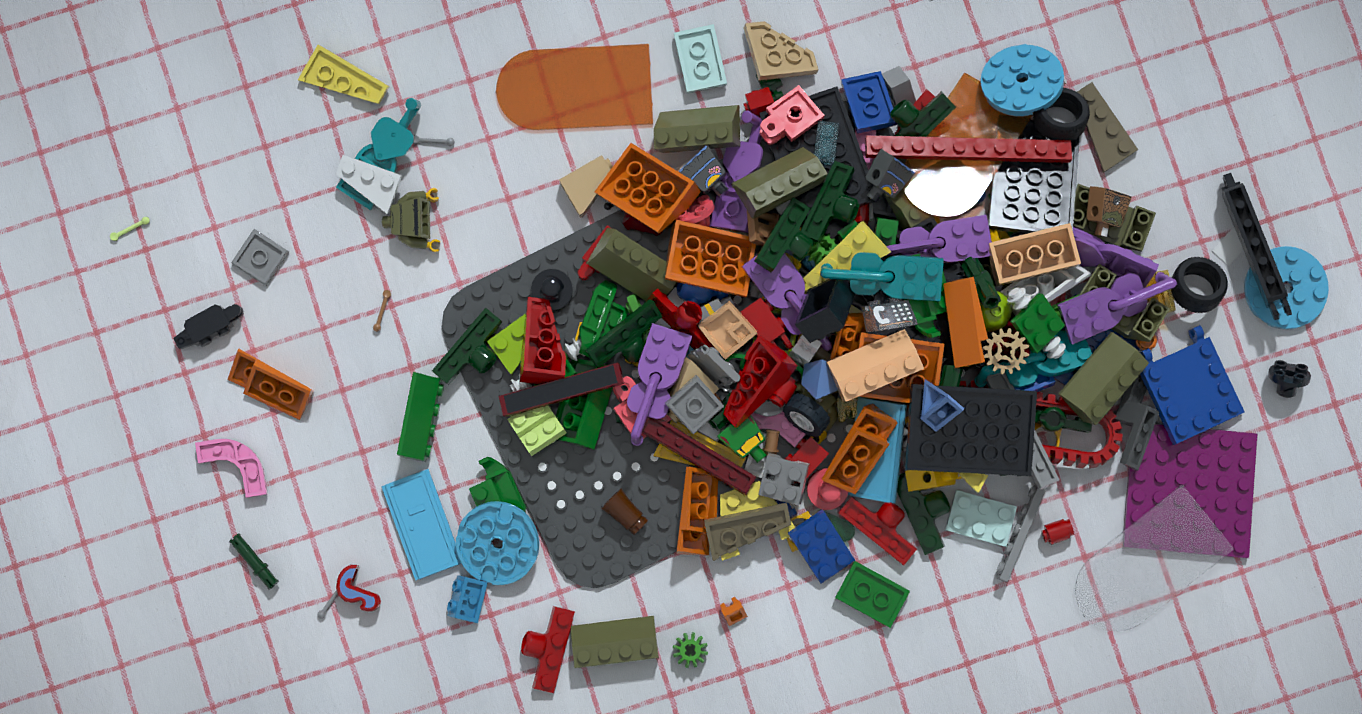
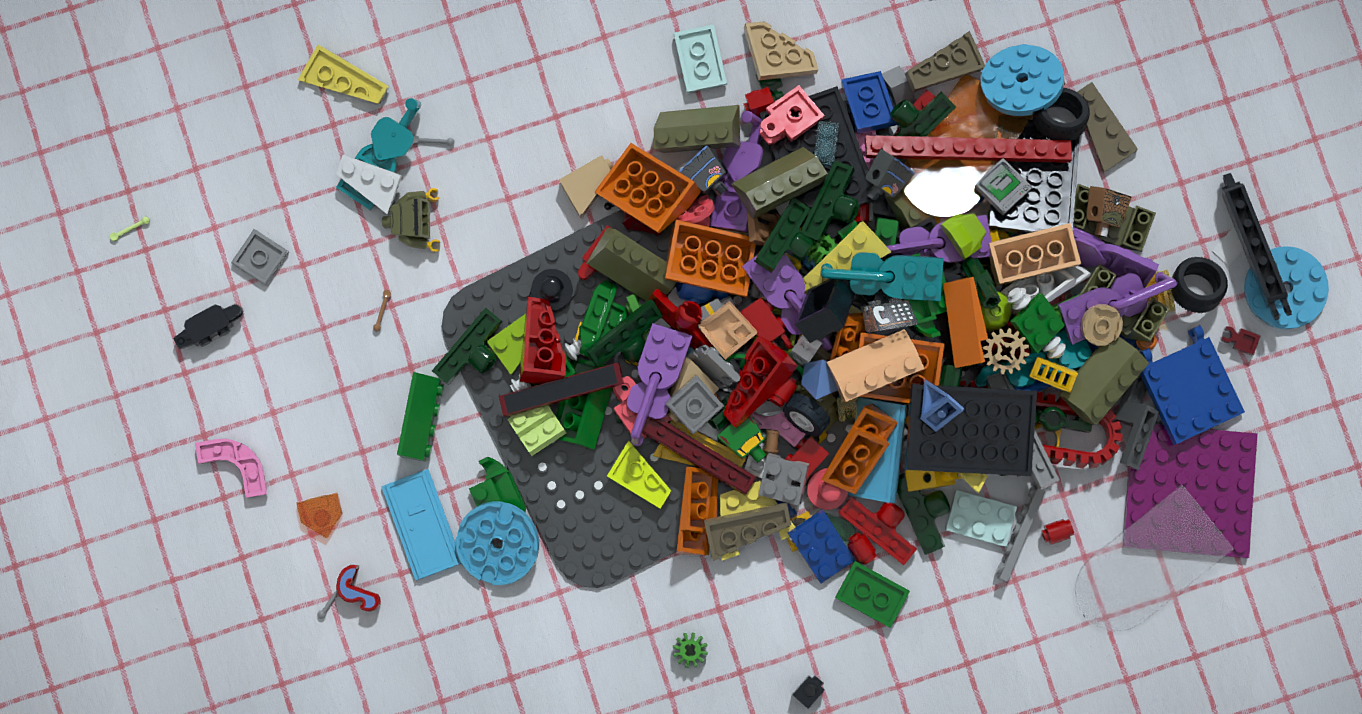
(260, 569): dark green pin -> none
(269, 385): orange slope -> none
(320, 513): none -> clear orange plate
(466, 599): dark azure bracket -> none
(549, 648): red plate -> none
(577, 87): clear orange piece -> none
(614, 641): olive slope -> none
(624, 512): reddish brown plant -> none
(638, 476): none -> neon yellow wing
(734, 612): orange tile -> none
(799, 692): none -> black brick
(861, 548): none -> red brick
(947, 64): none -> dark tan wing
(964, 233): none -> lime slope
(1002, 186): none -> tile
(1058, 384): none -> yellow slope
(1101, 324): none -> tan tile
(1243, 340): none -> dark red plate
(1289, 377): black plate -> none

